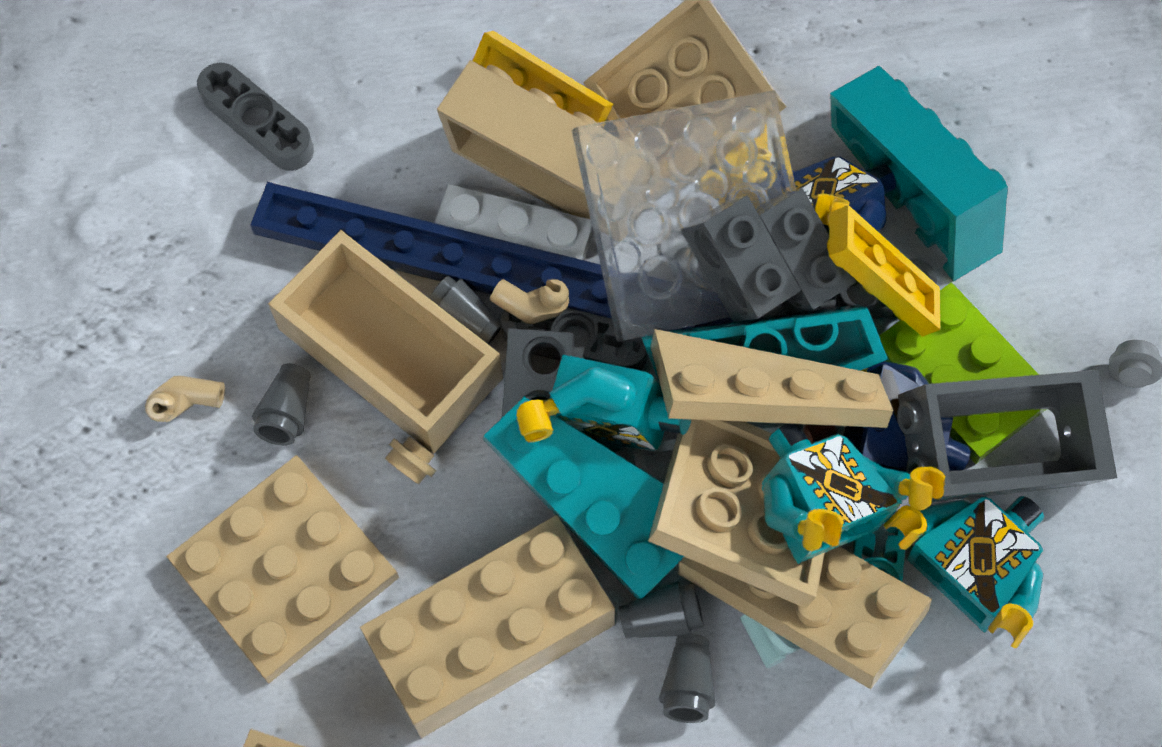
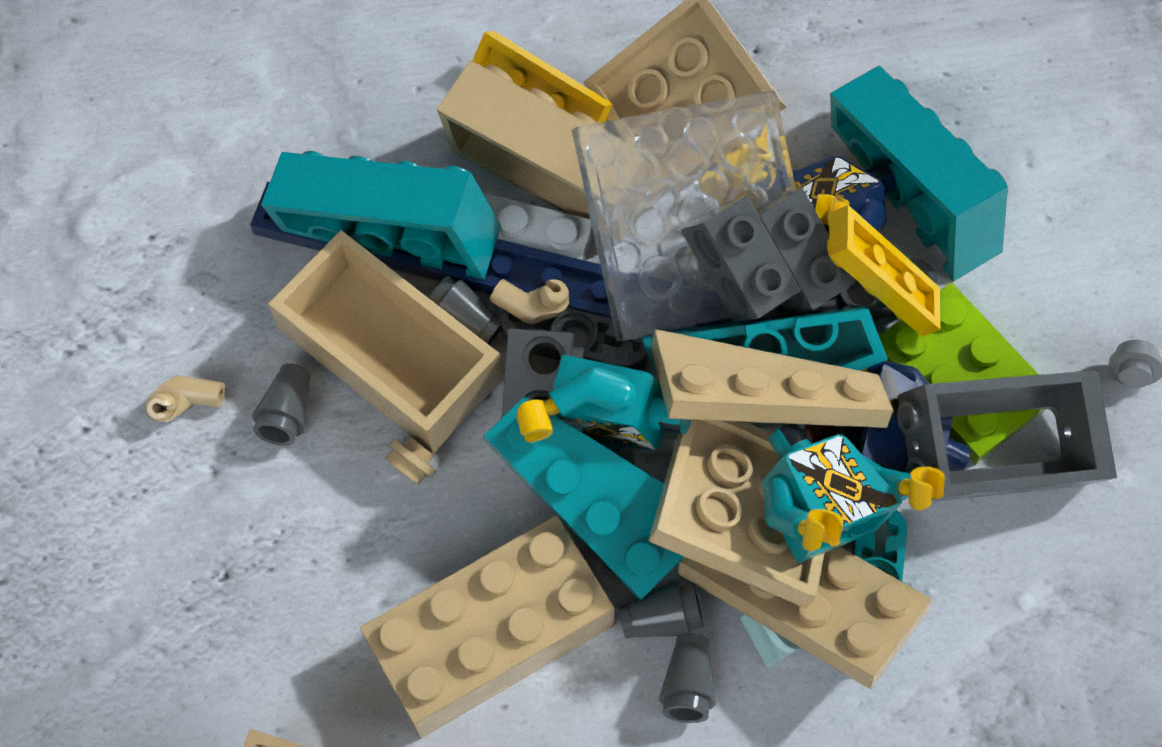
(263, 135): dark grey beam -> none
(283, 568): tan plate -> none
(385, 207): none -> teal wedge
(979, 558): torso -> none

